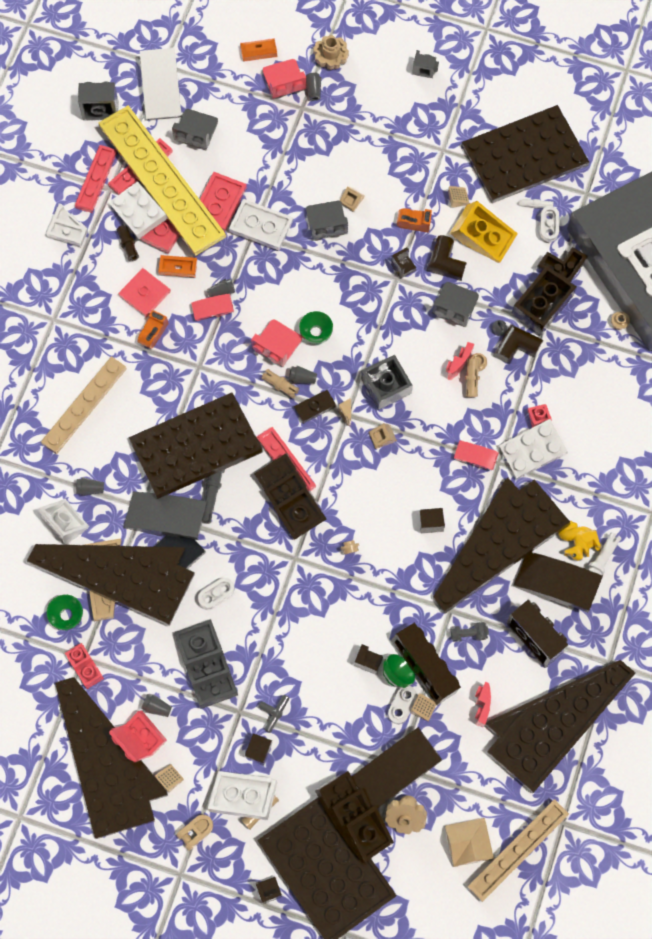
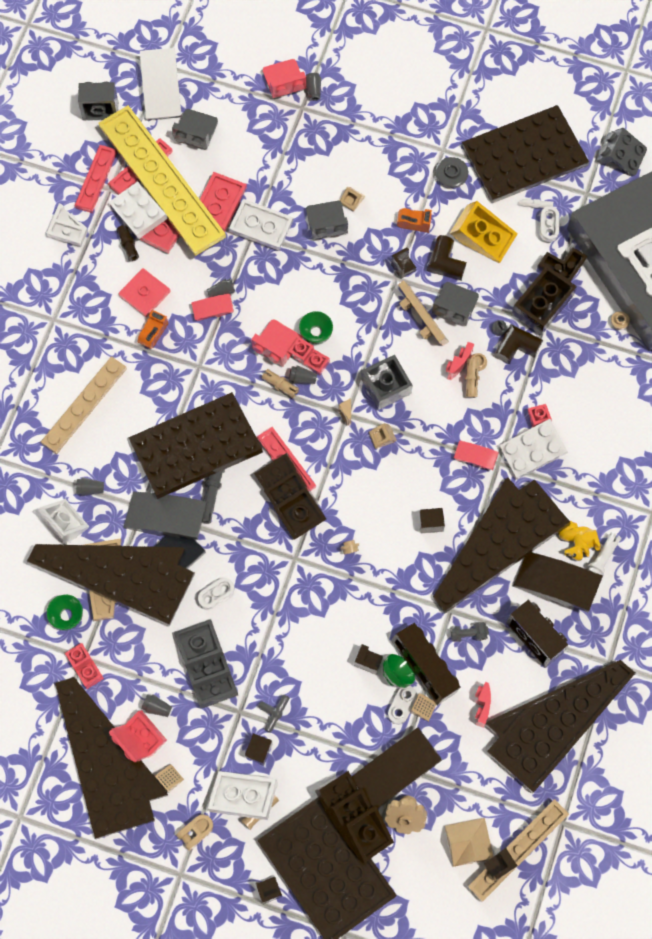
(169, 264): orange piece -> none
(266, 49): orange piece -> none
(308, 356): none -> coral slope
(315, 406): dark brown plate -> none
(331, 52): tan plant -> none
(412, 300): none -> tan hinge
(425, 65): dark grey brick -> none
(451, 172): none -> dark grey wheel
(458, 196): tan slope -> none
(500, 864): none -> dark brown panel
(623, 150): none -> dark grey bracket

